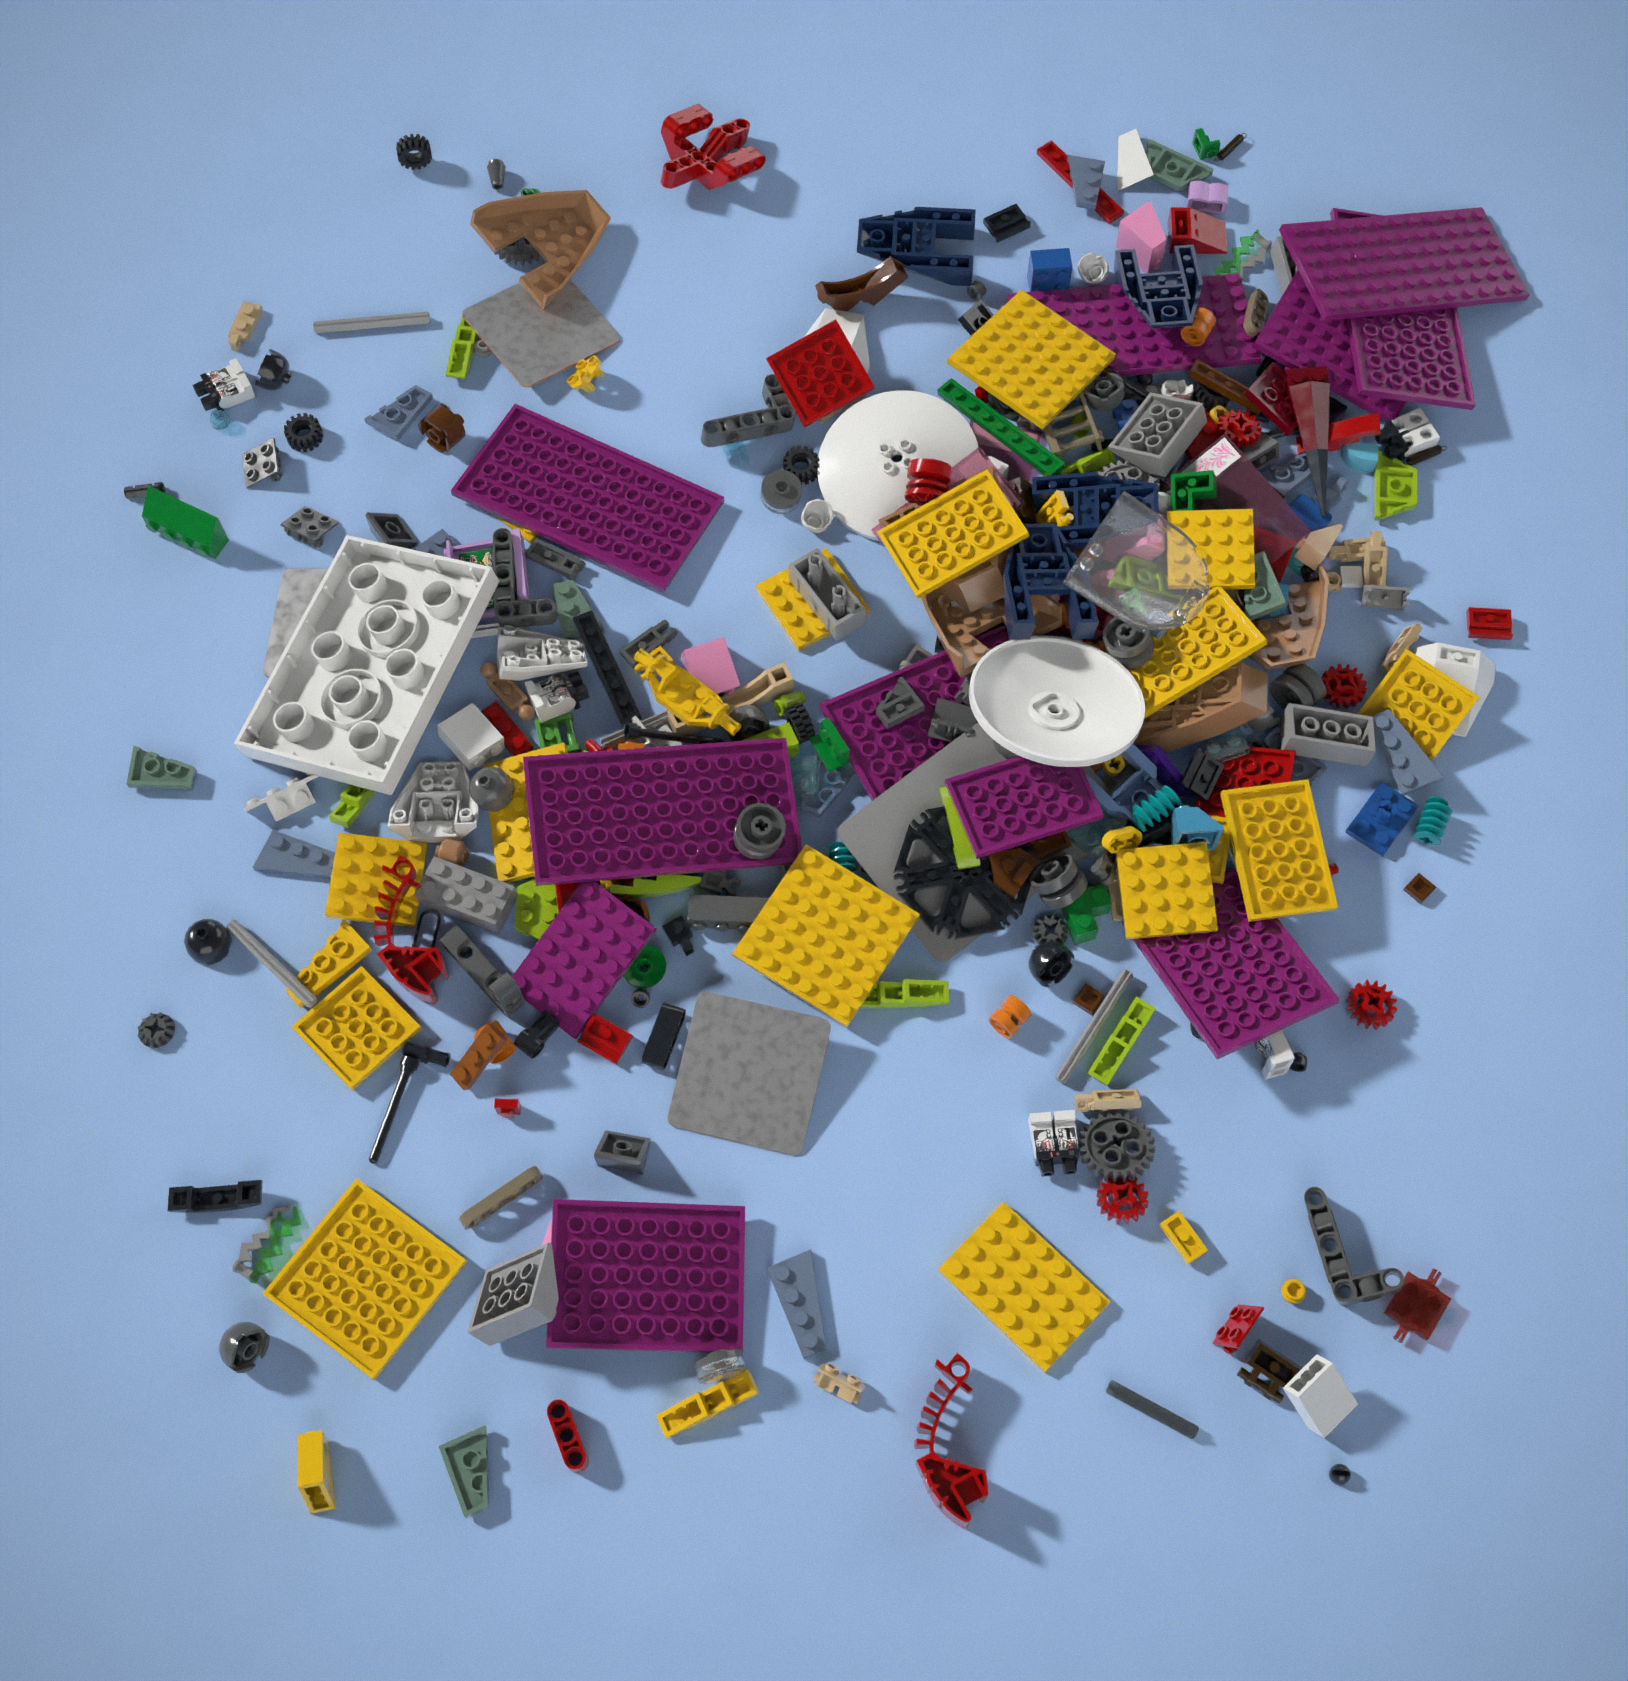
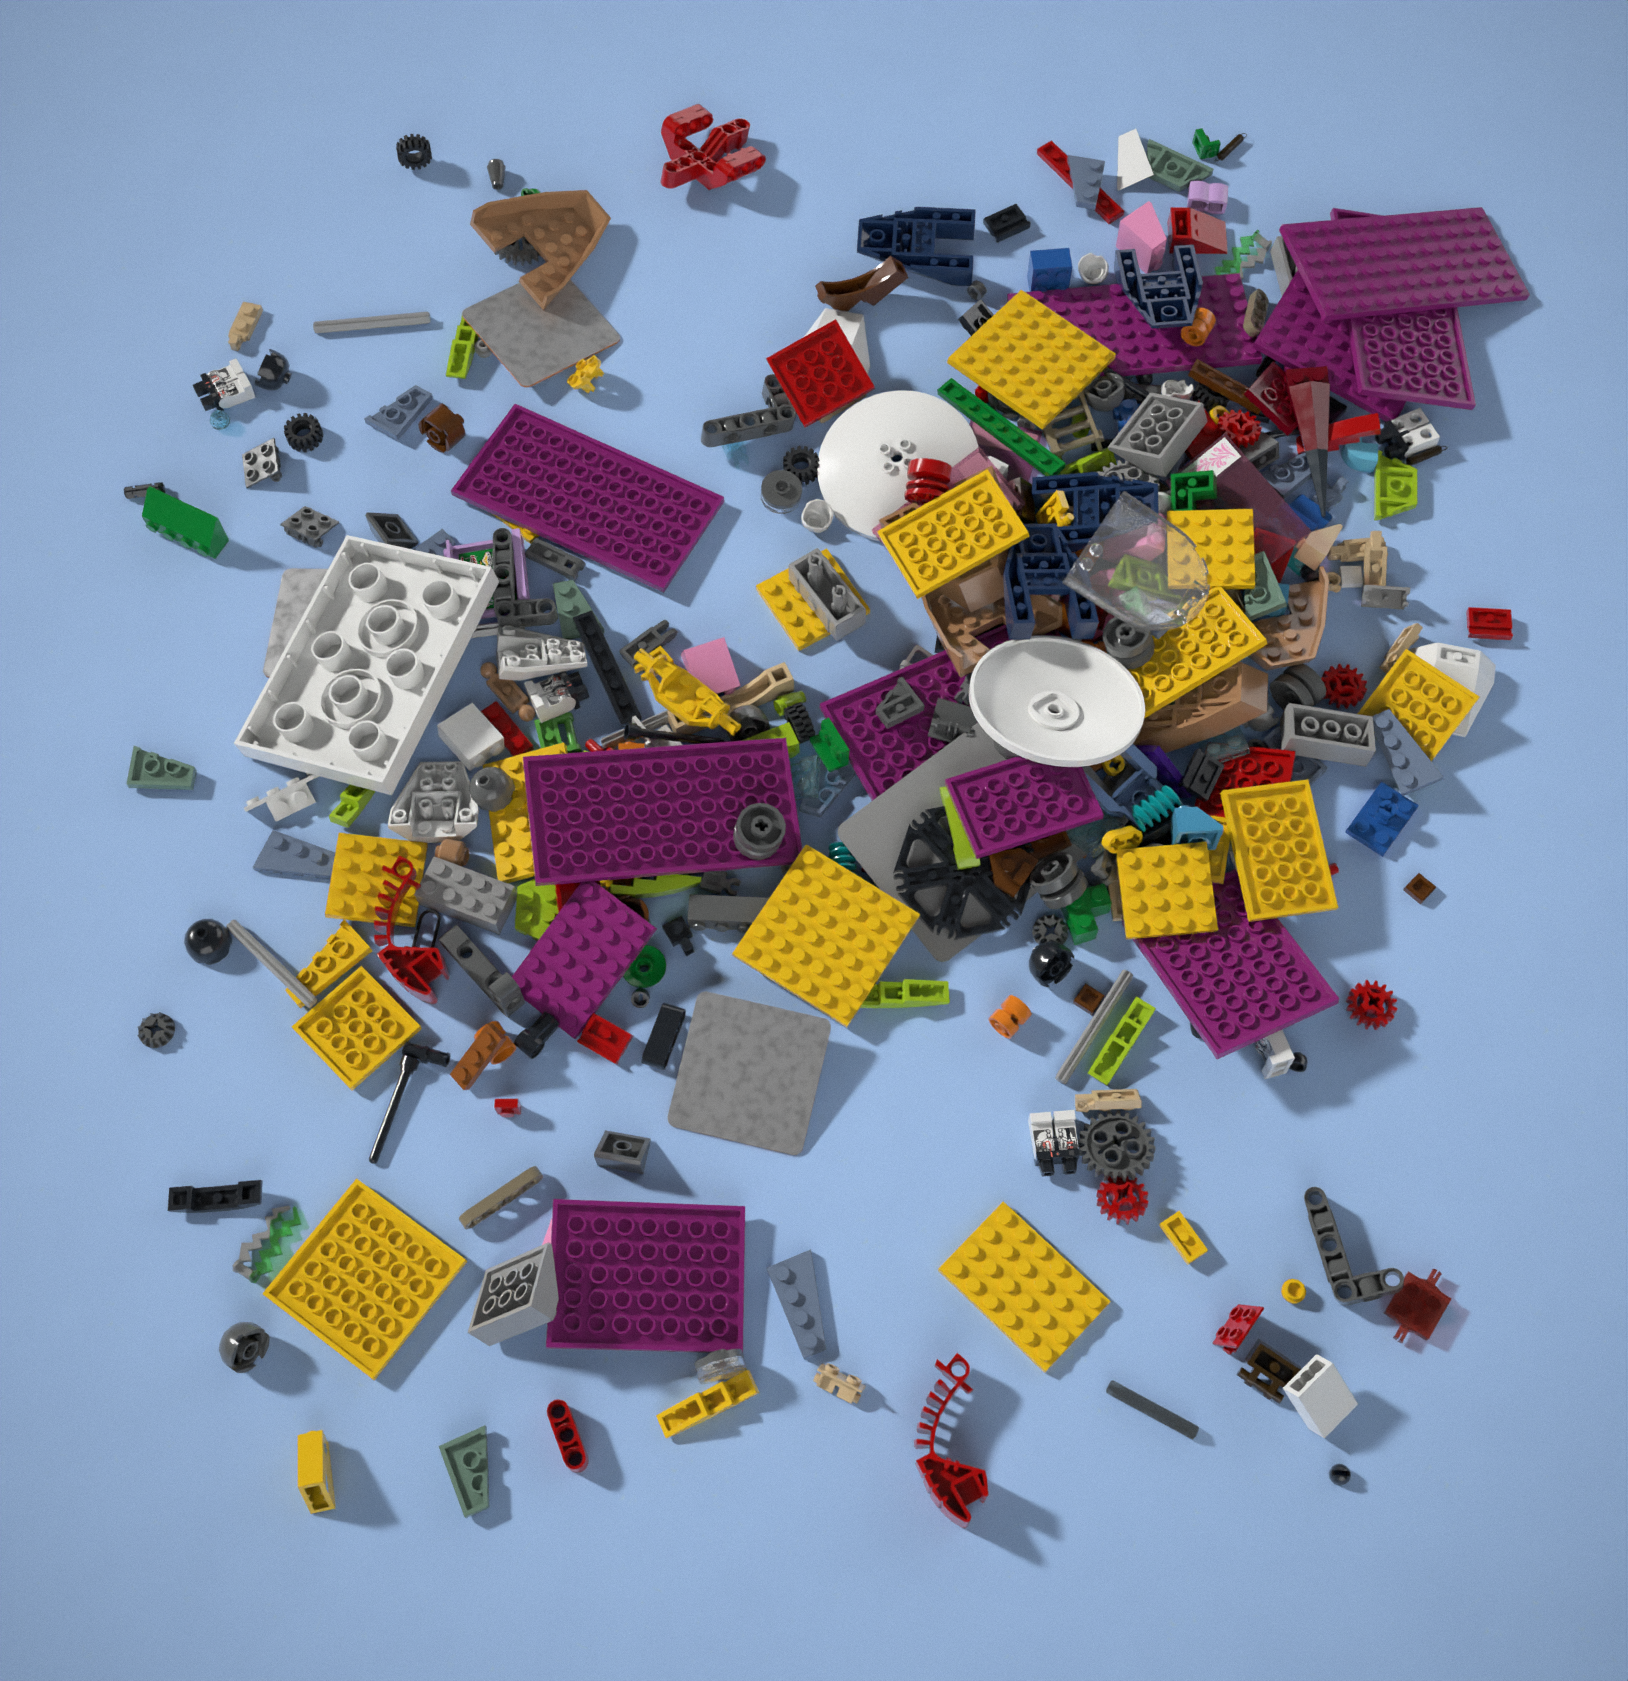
(1432, 821): teal piece -> none

